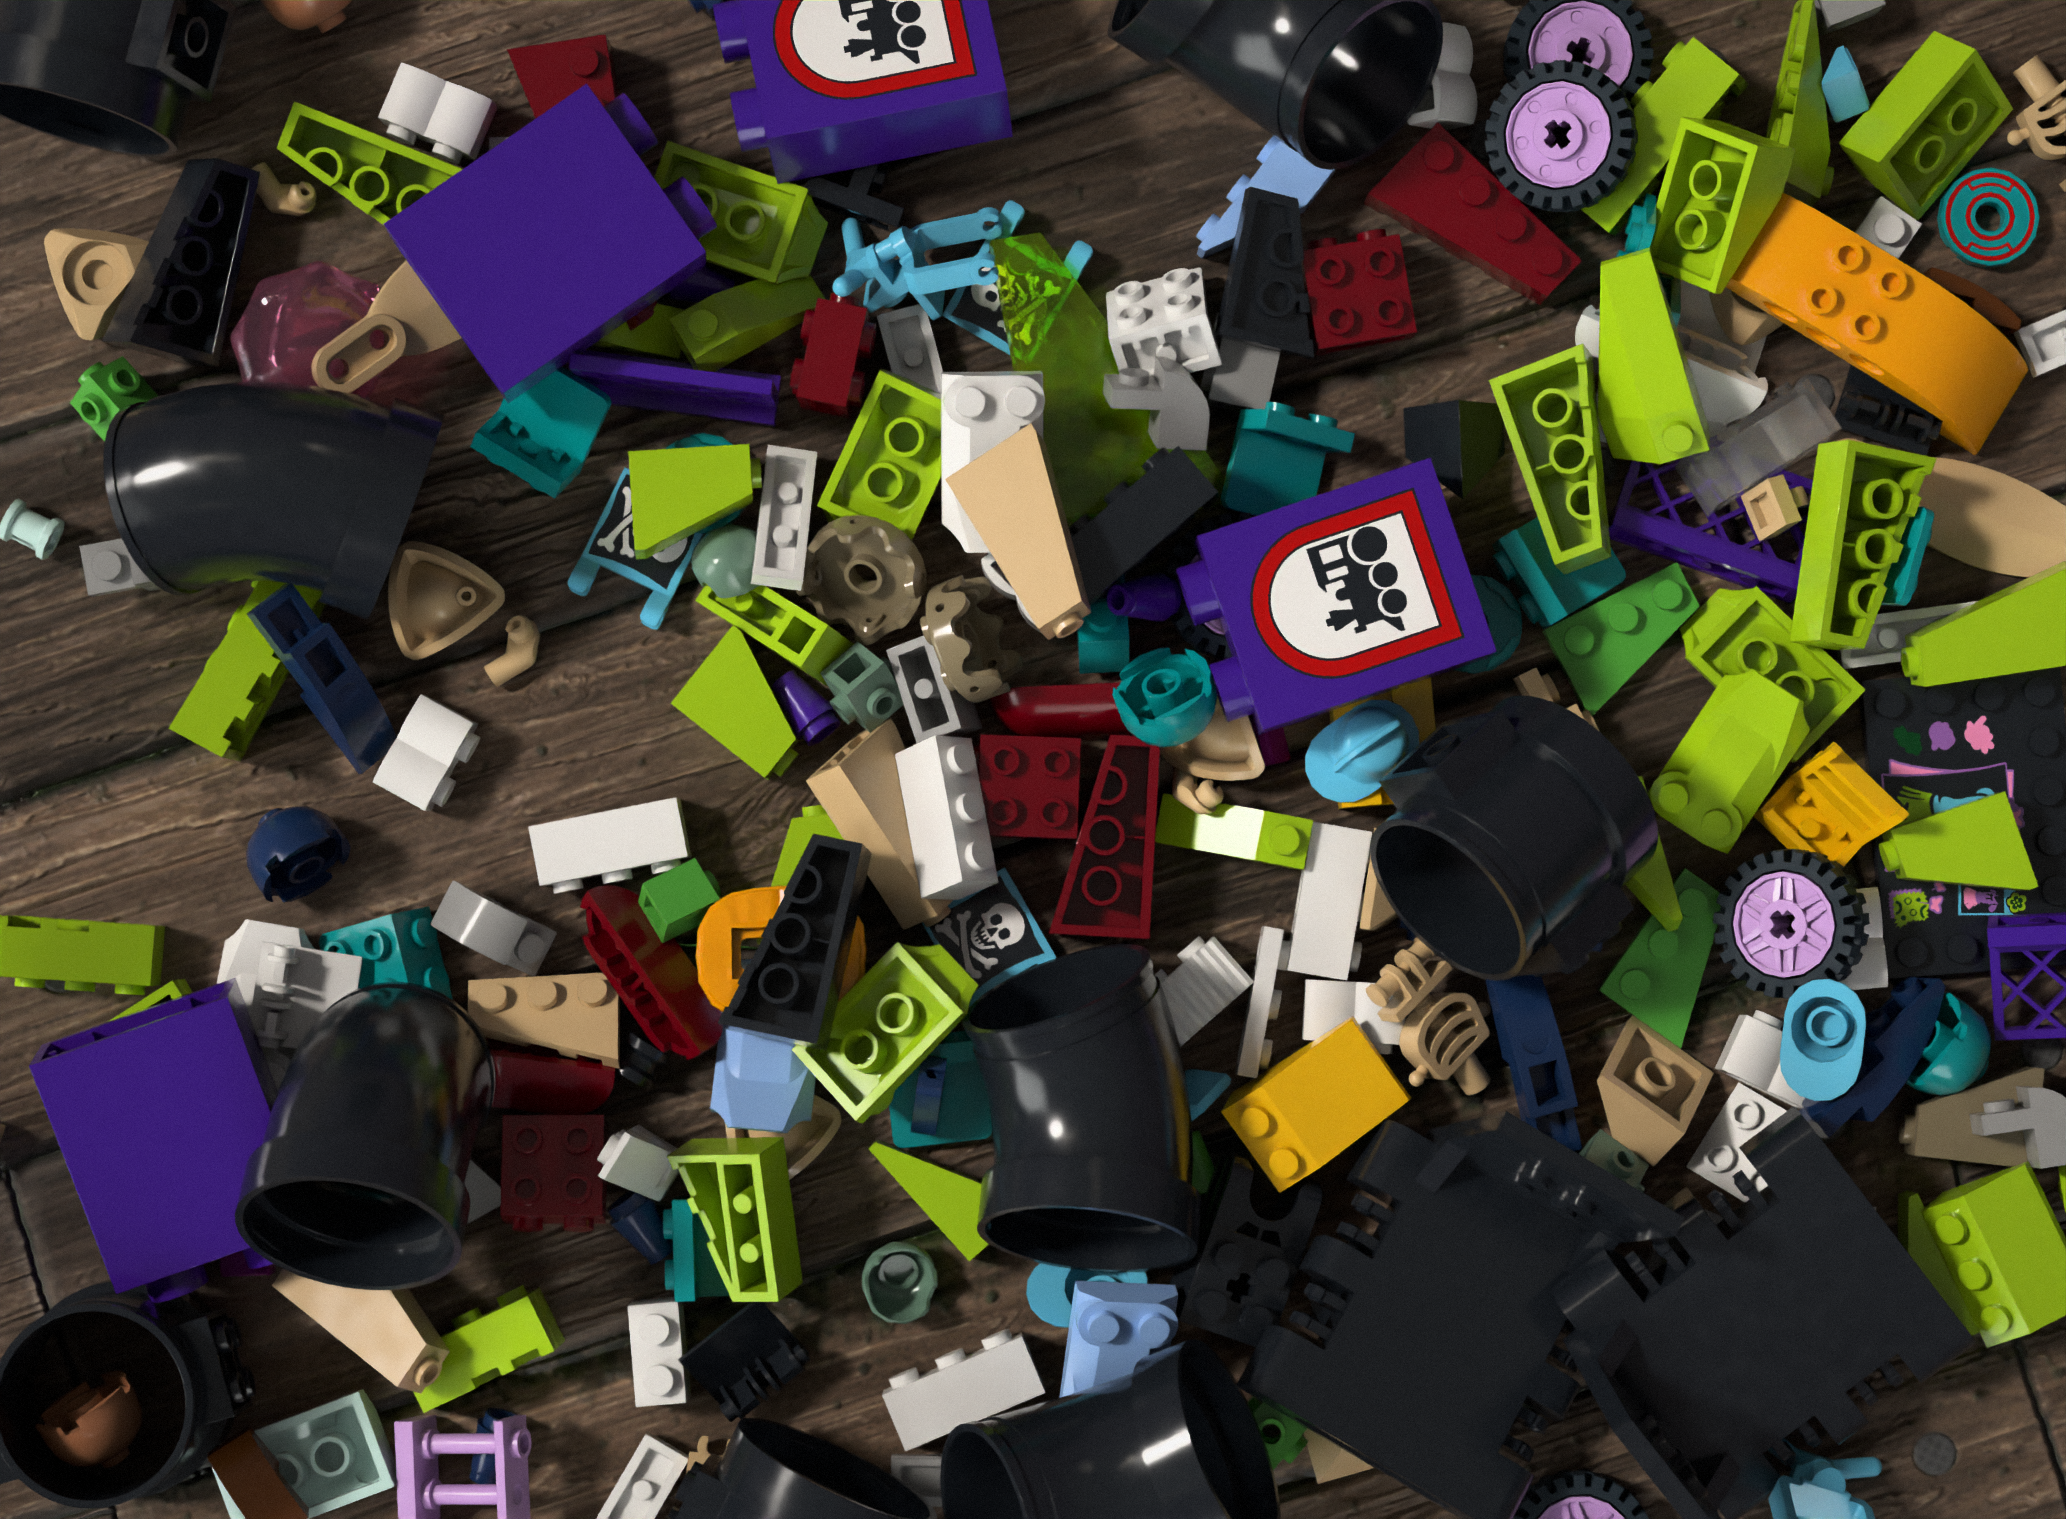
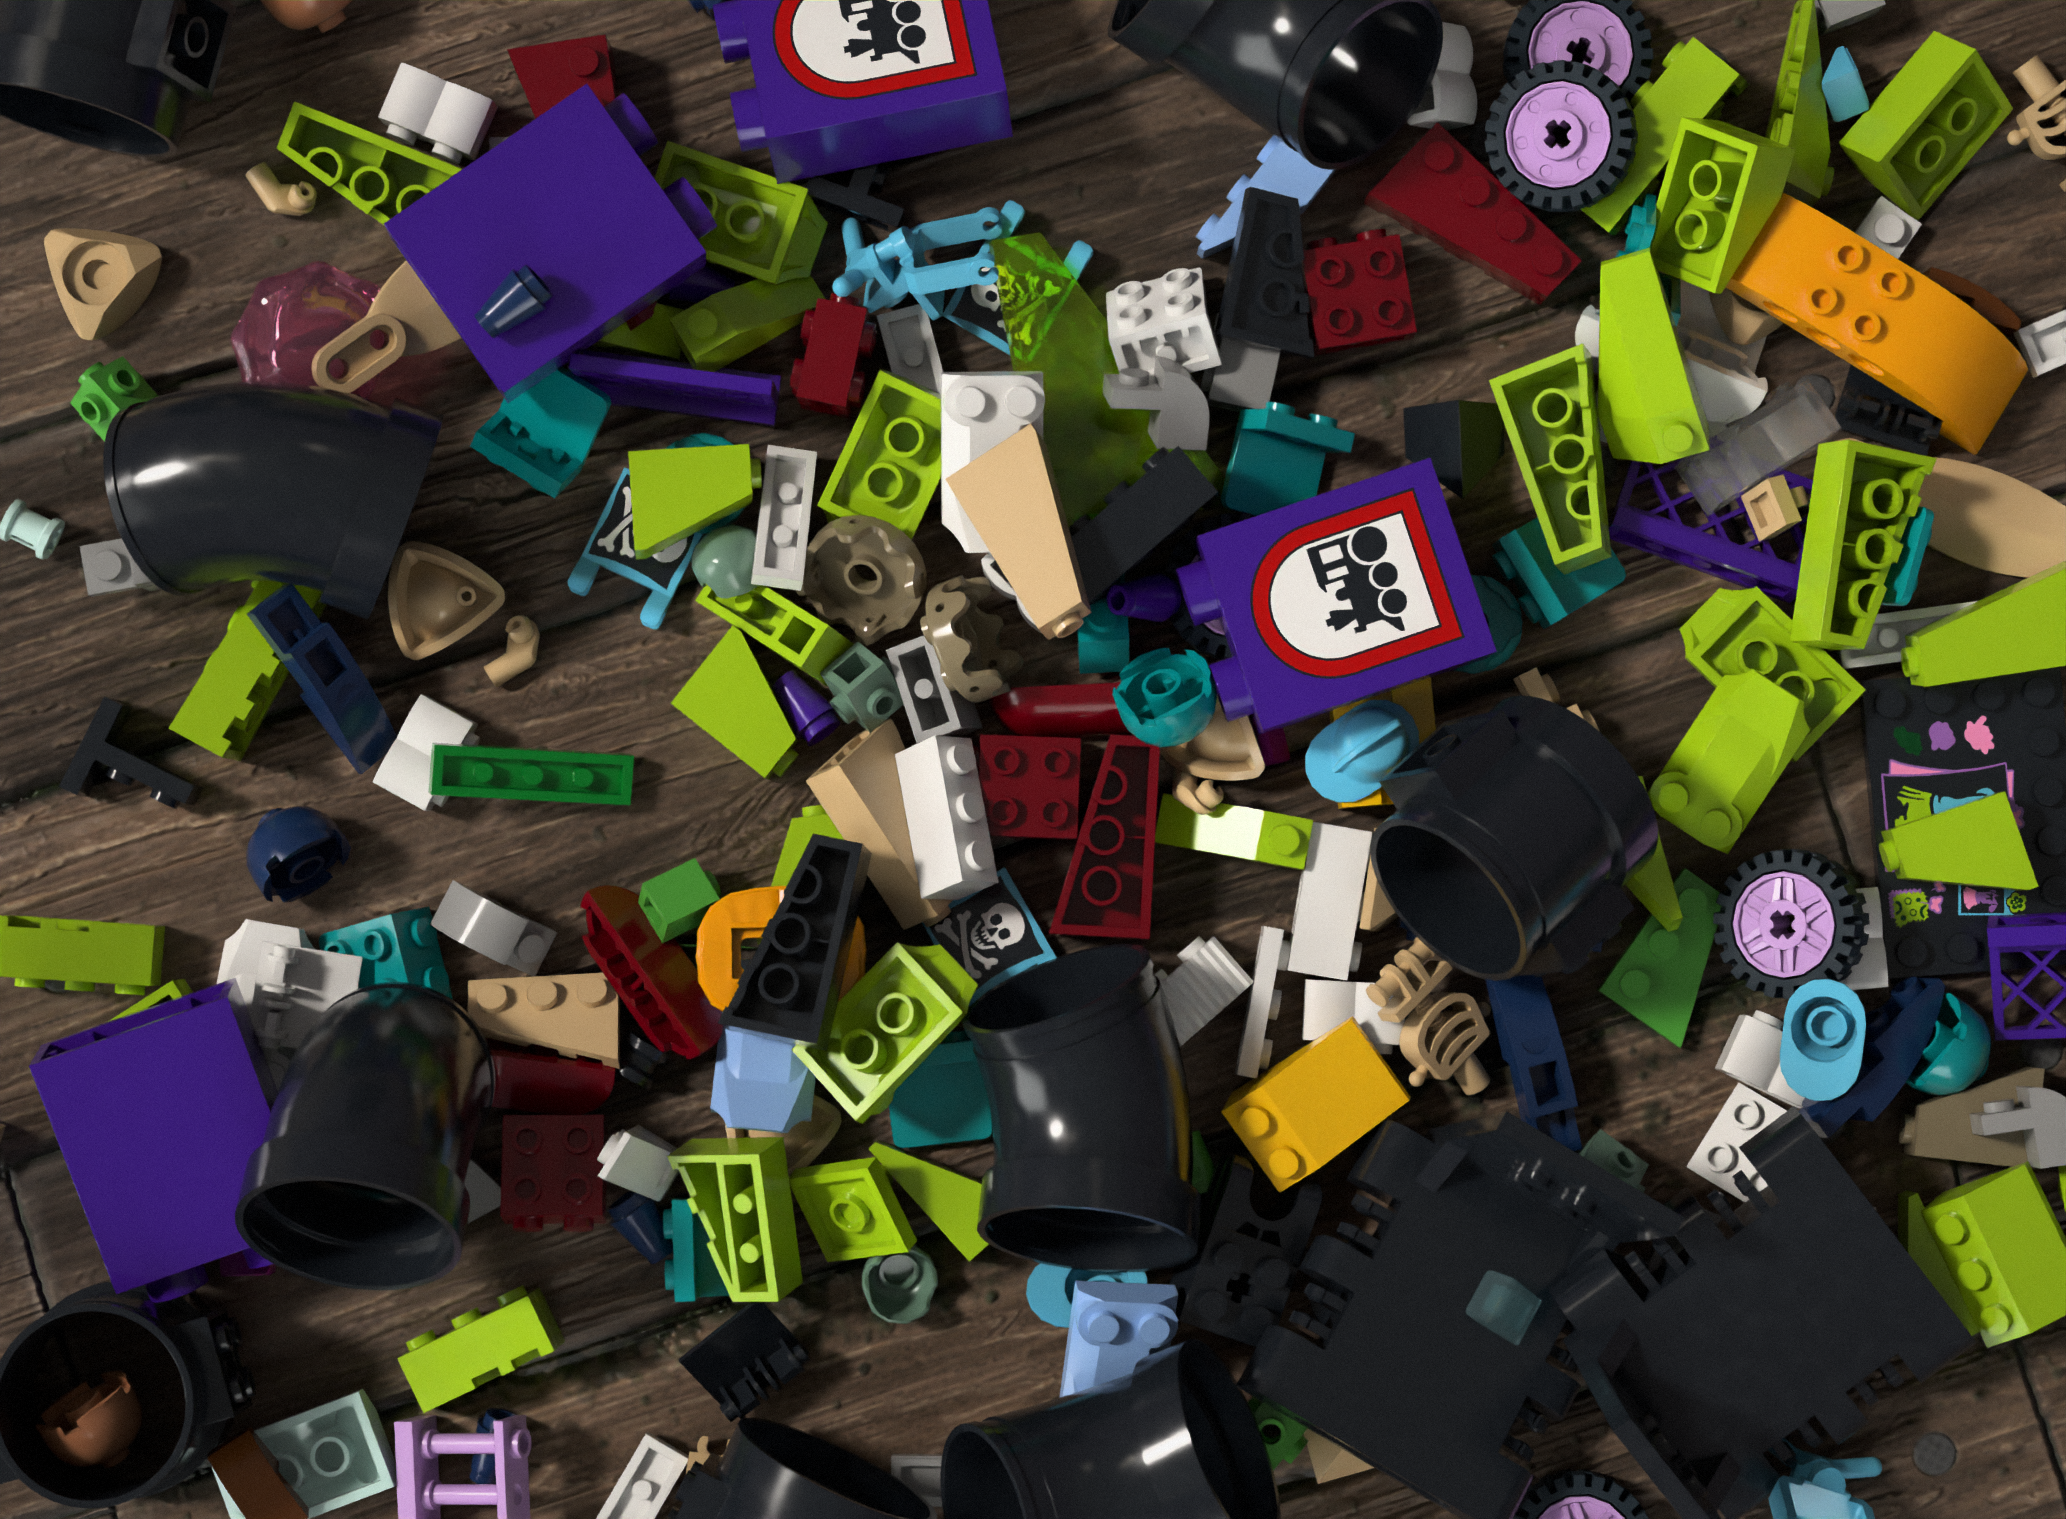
(123, 765): none -> black bracket
(190, 267): black wedge -> none
(377, 1325): tan slope -> none
(514, 301): none -> dark blue cone
(531, 774): none -> green plate
(610, 844): white brick -> none
(656, 1345): white brick -> none
(852, 1209): none -> lime tile
(928, 1095): dark blue piece -> none
(962, 1388): white brick -> none
(1204, 1089): medium azure slope -> none
(1503, 1306): none -> clear light blue slope
(1619, 634): bright green wing -> none
(1650, 1091): tan slope -> none
(1829, 807): yellow plate -> none
(2017, 217): teal tile -> none

